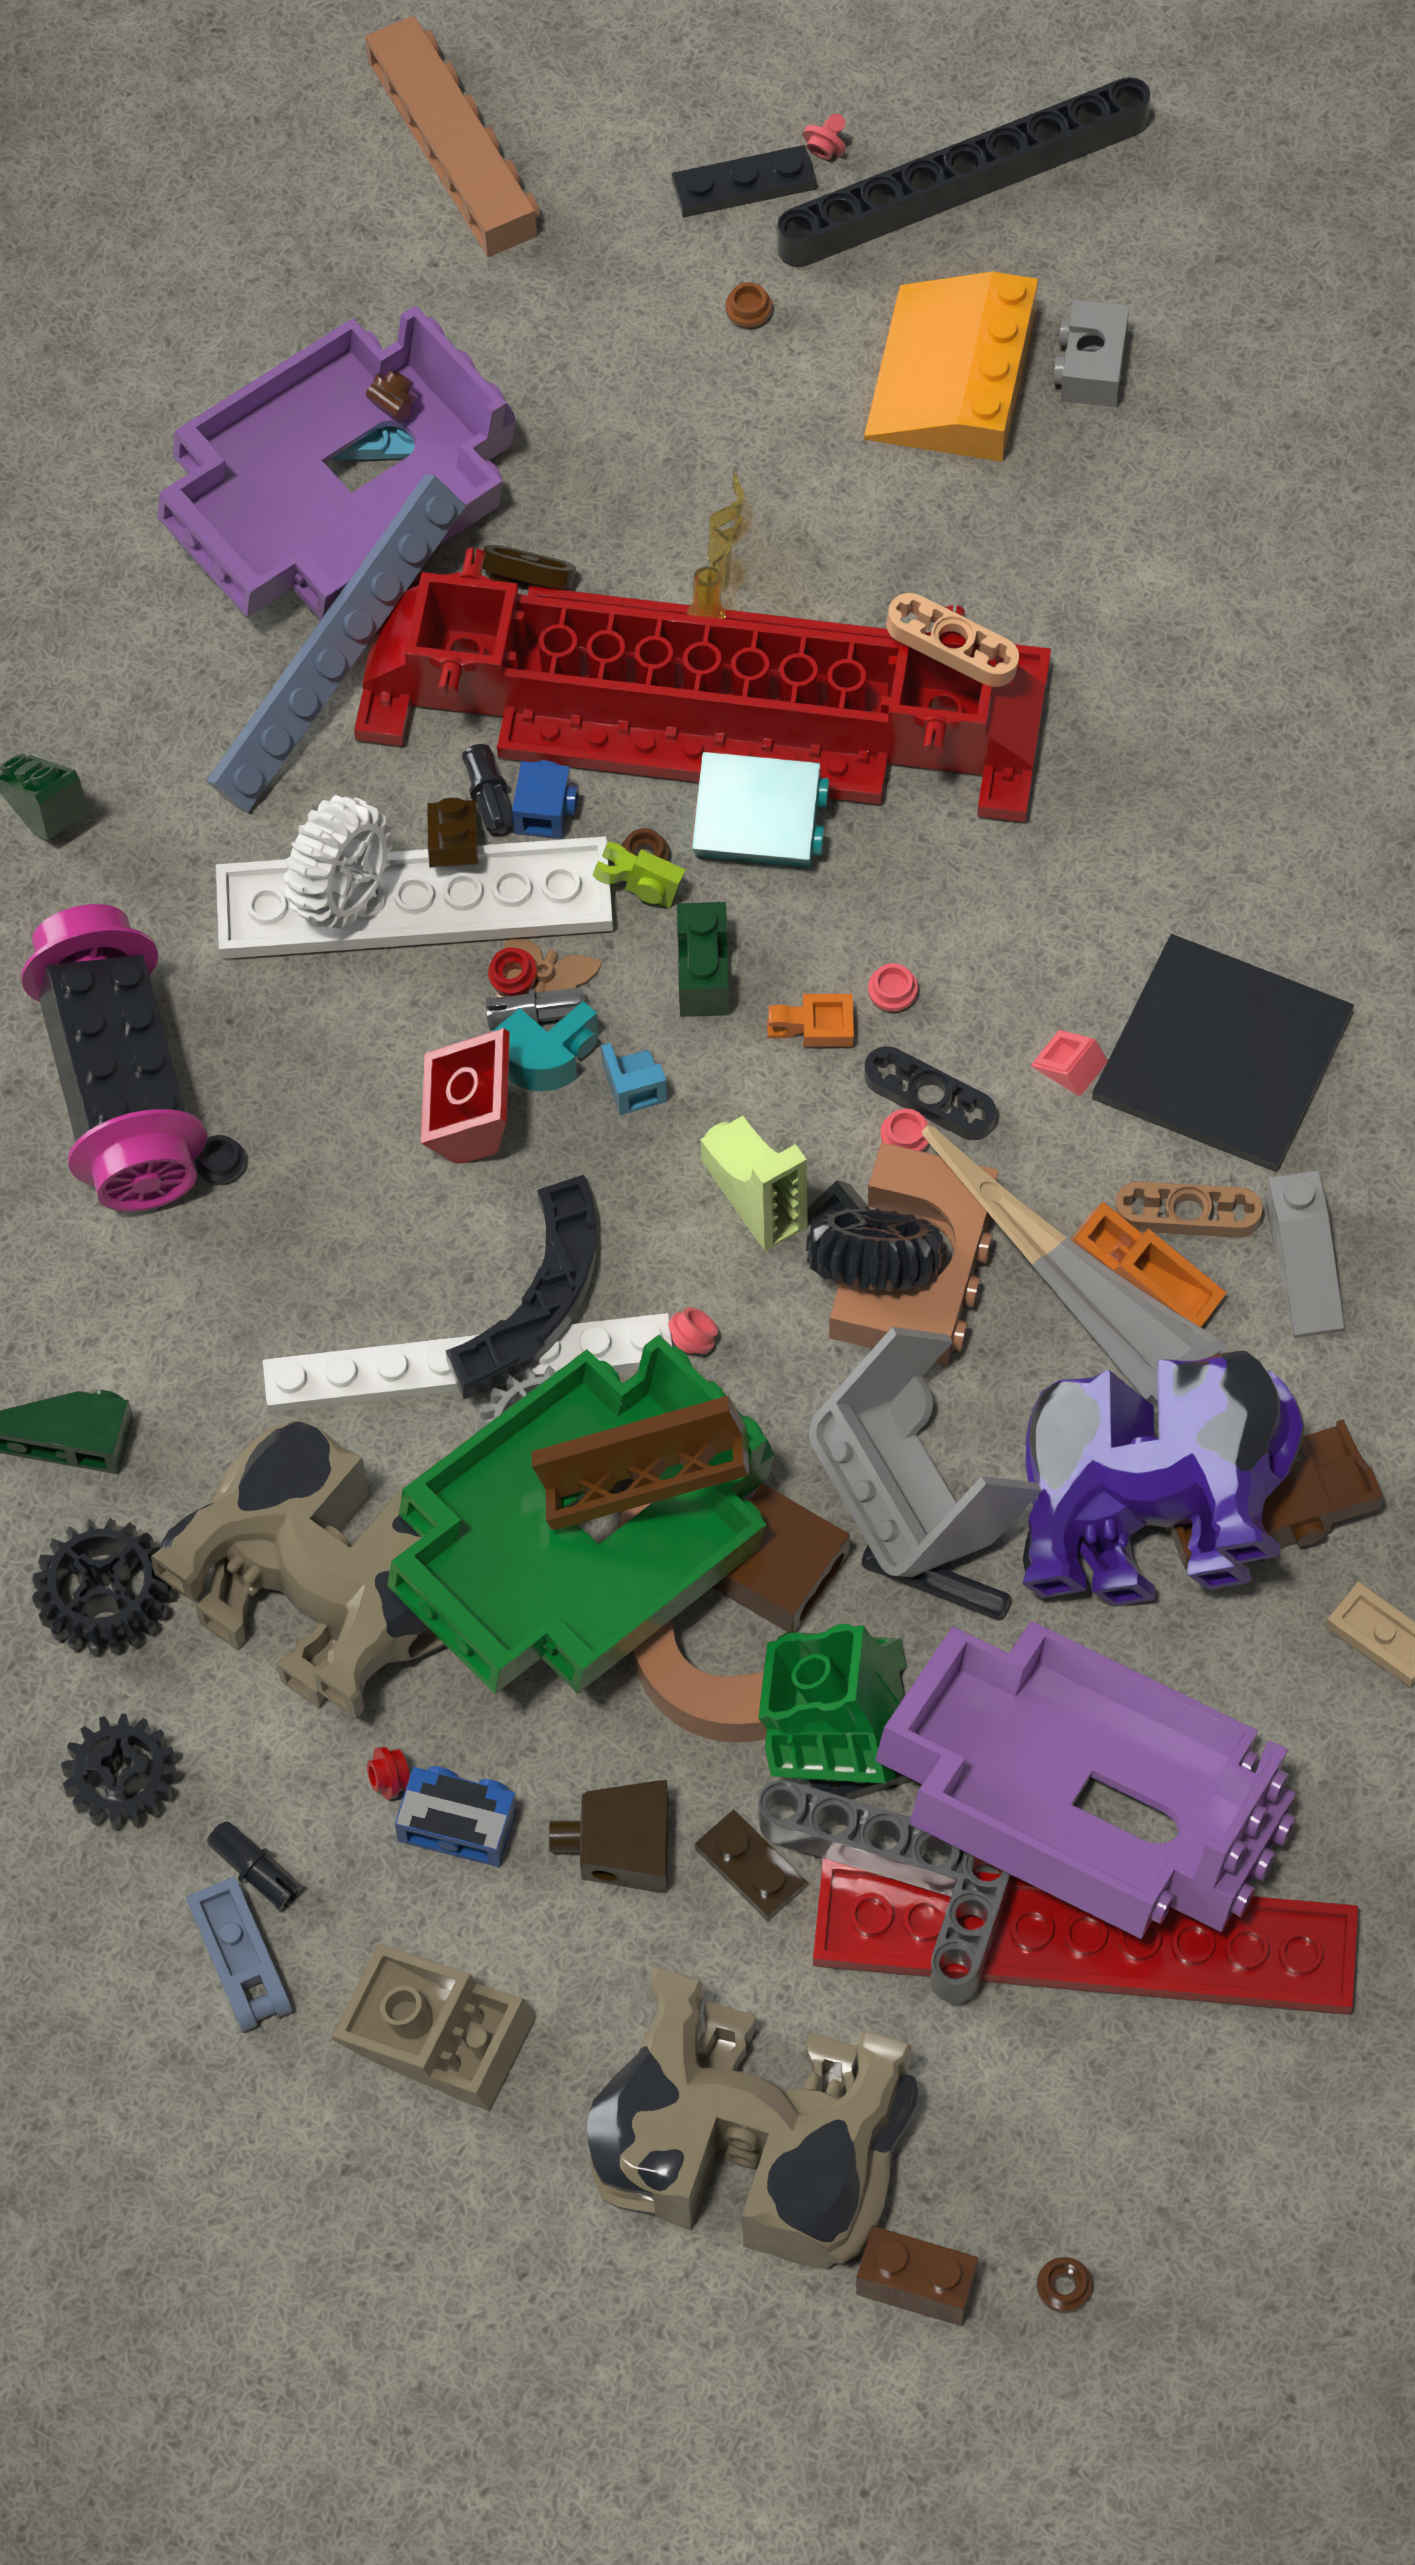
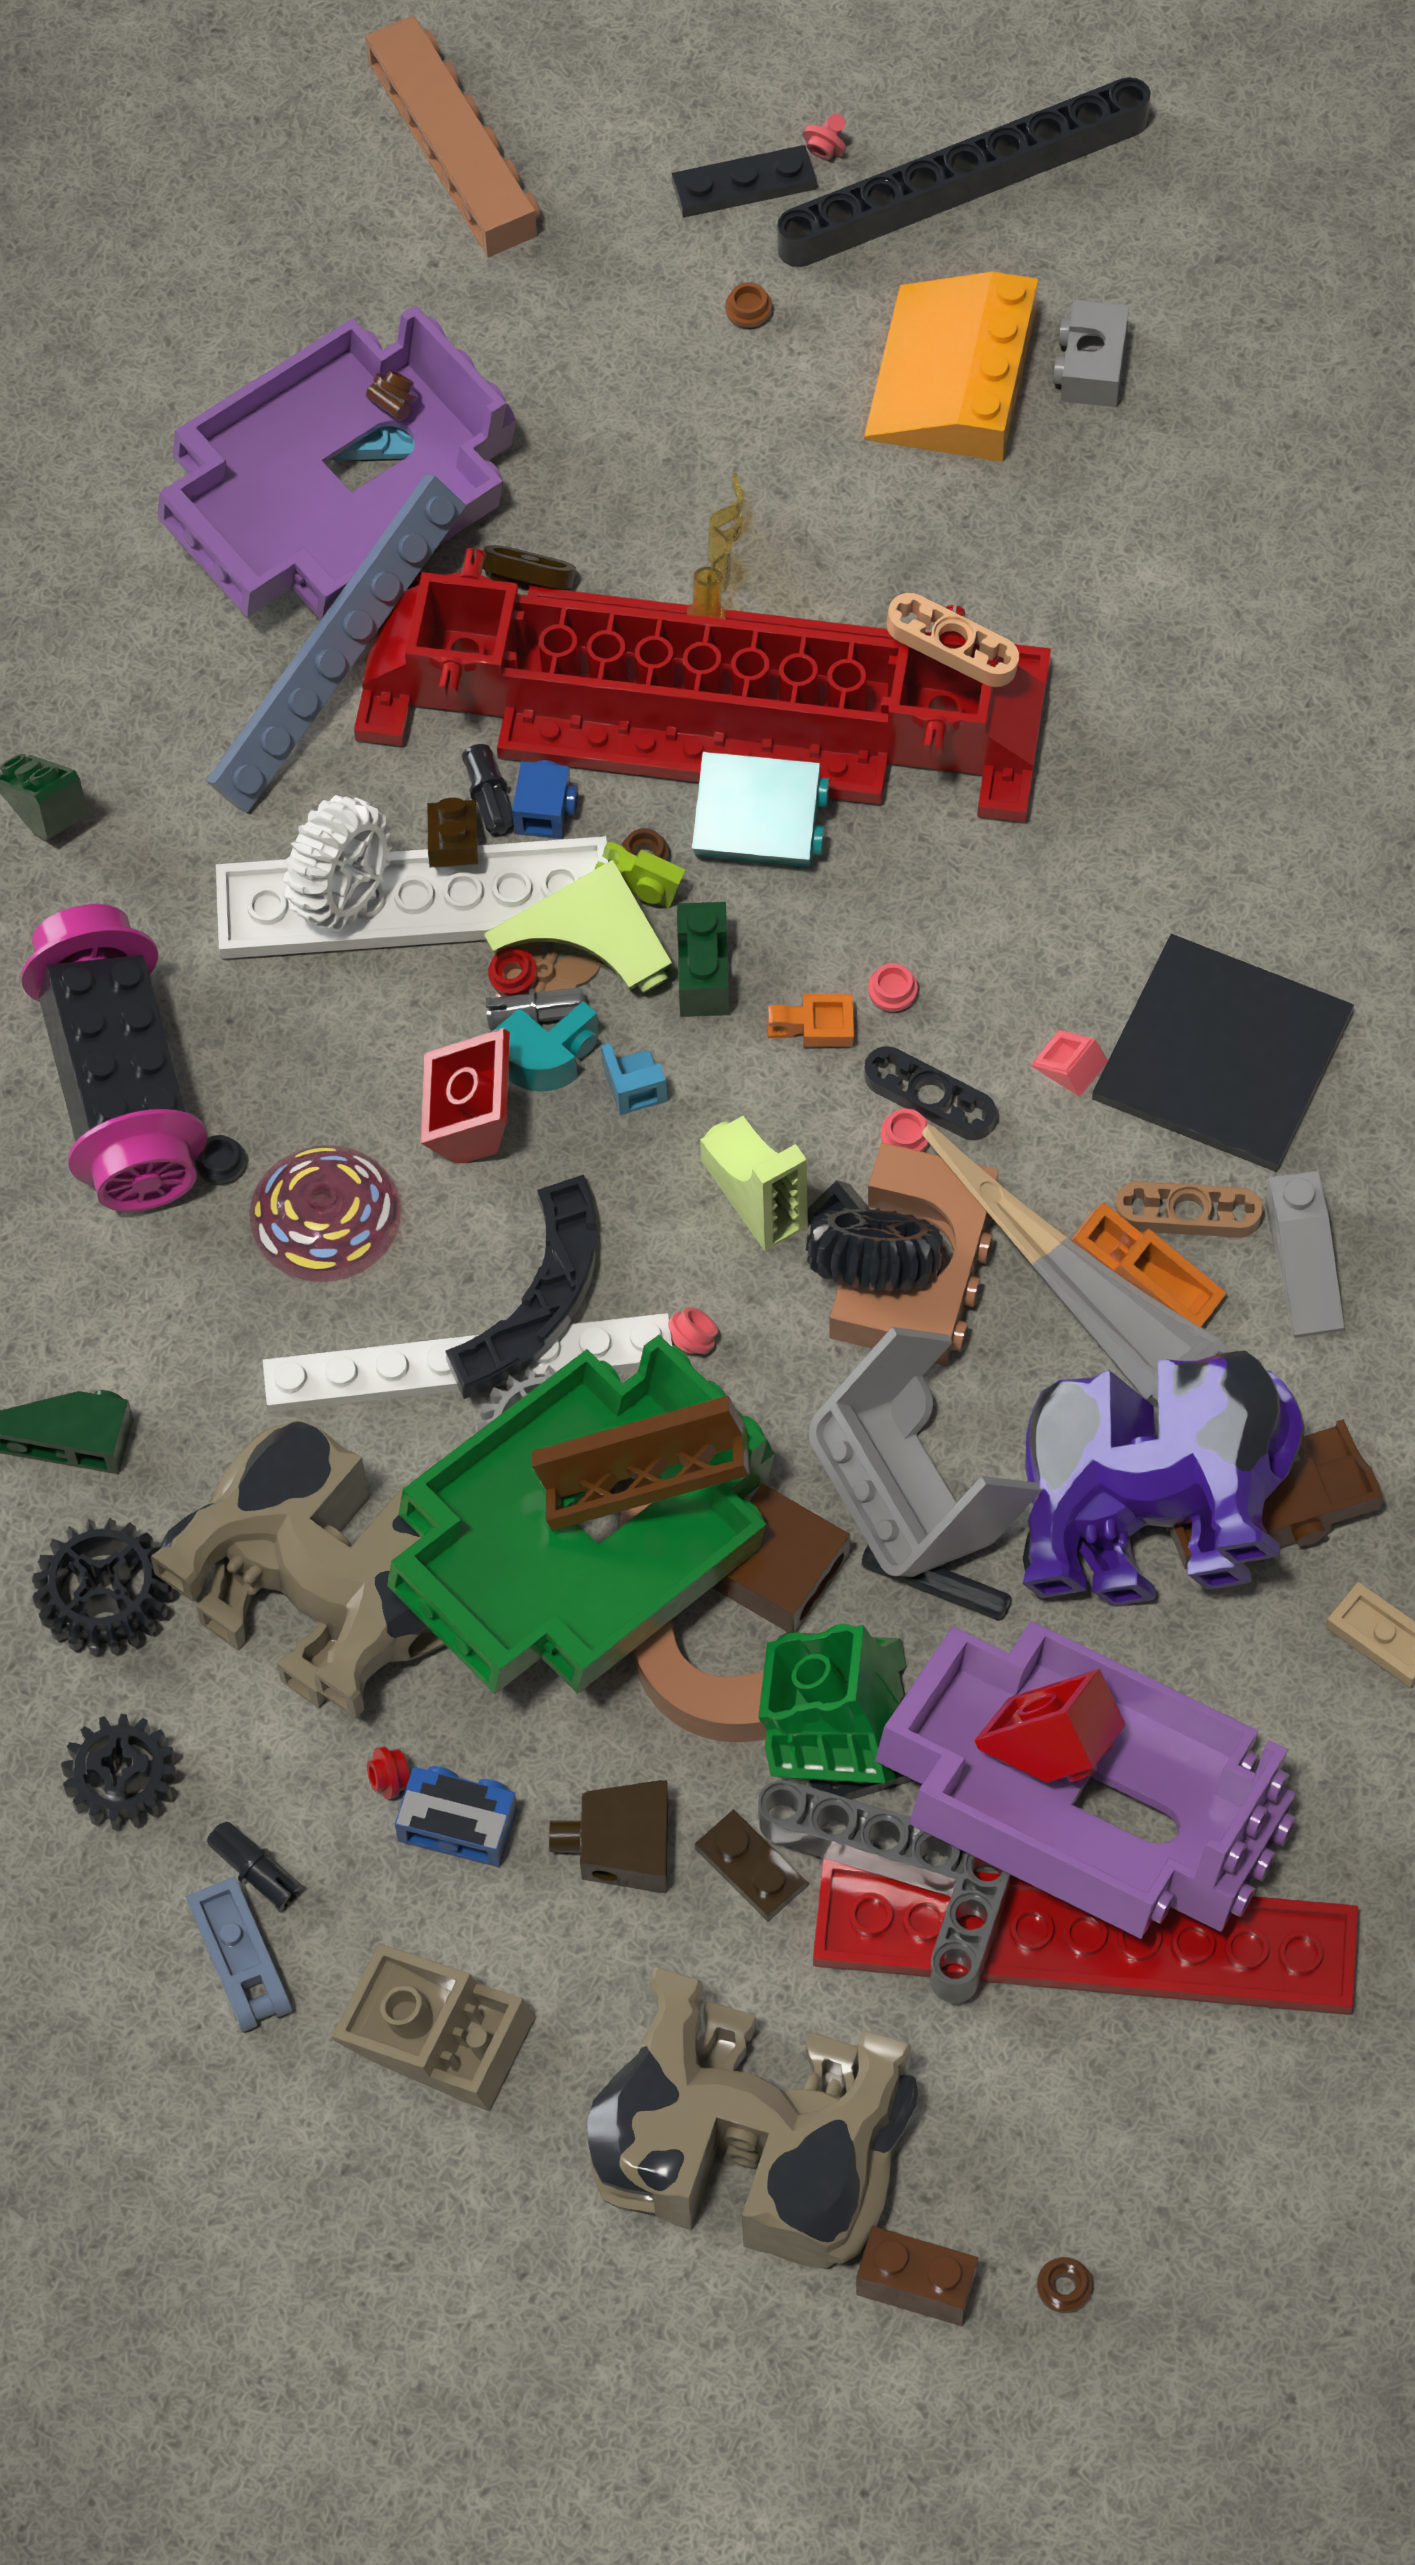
(327, 1237): none -> clear pink dish
(598, 918): none -> yellowish green arch
(1055, 1728): none -> red slope

